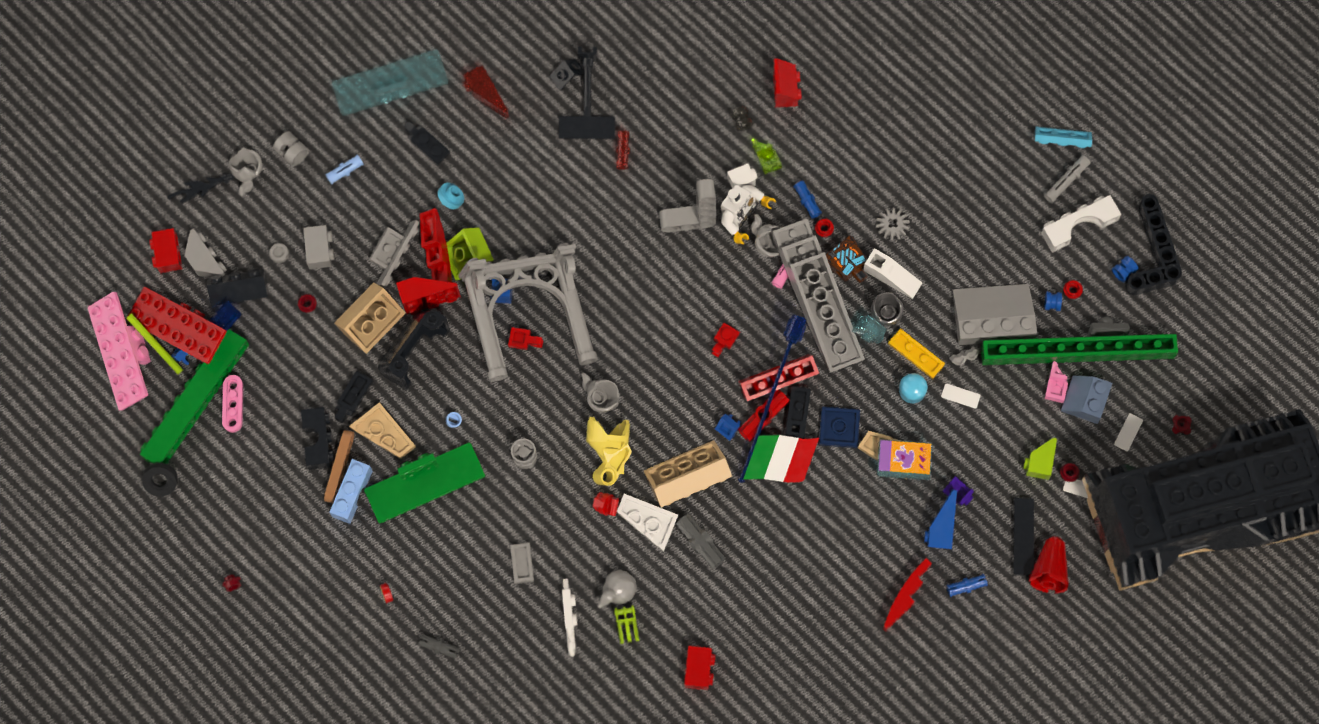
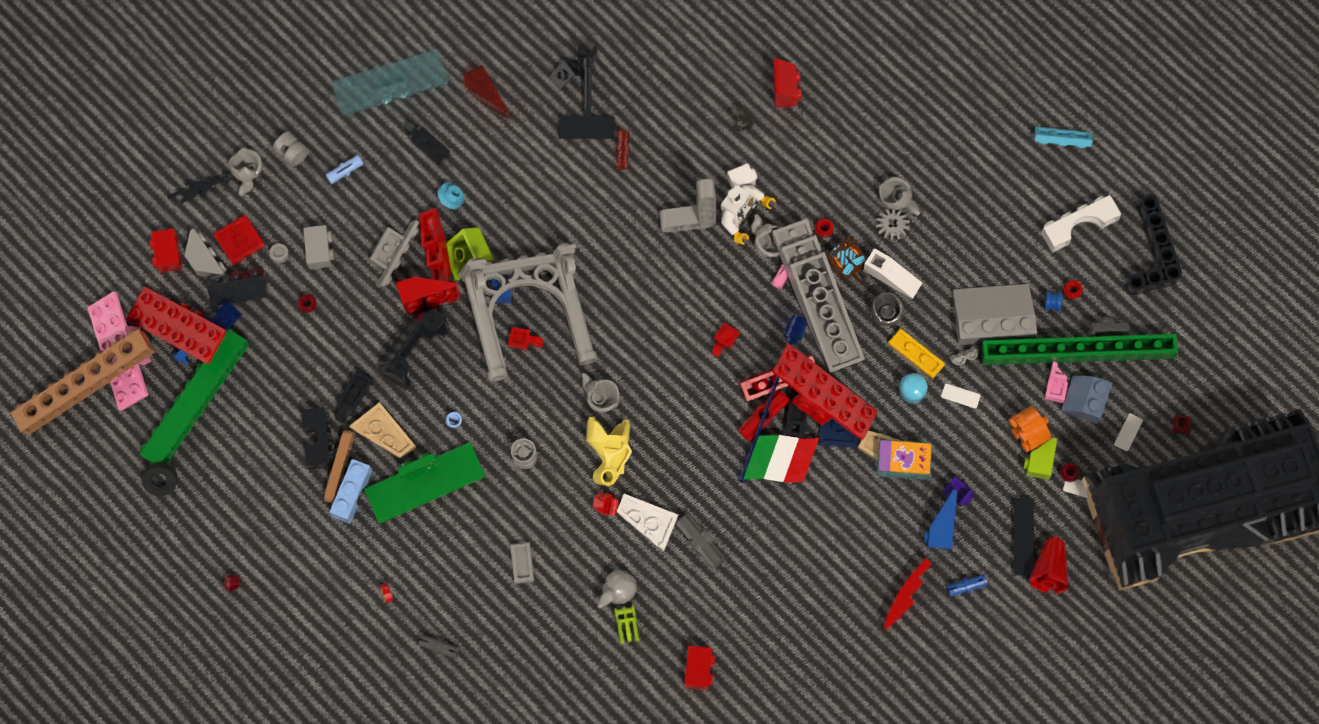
(77, 392): none -> medium nougat brick
(154, 343): lime bar -> none
(232, 395): bright pink plate -> none
(239, 240): none -> red tile
(370, 317): tan slope -> none
(570, 618): white plate -> none
(688, 473): tan slope -> none
(727, 426): blue tile -> none
(767, 156): clear neon green slope -> none
(807, 199): blue pin -> none
(822, 394): none -> red bracket
(869, 329): clear light blue brick -> none
(896, 195): none -> light grey hair
(1030, 428): none -> orange piece
(1073, 172): light grey pin -> none
(1125, 269): blue wheel -> none

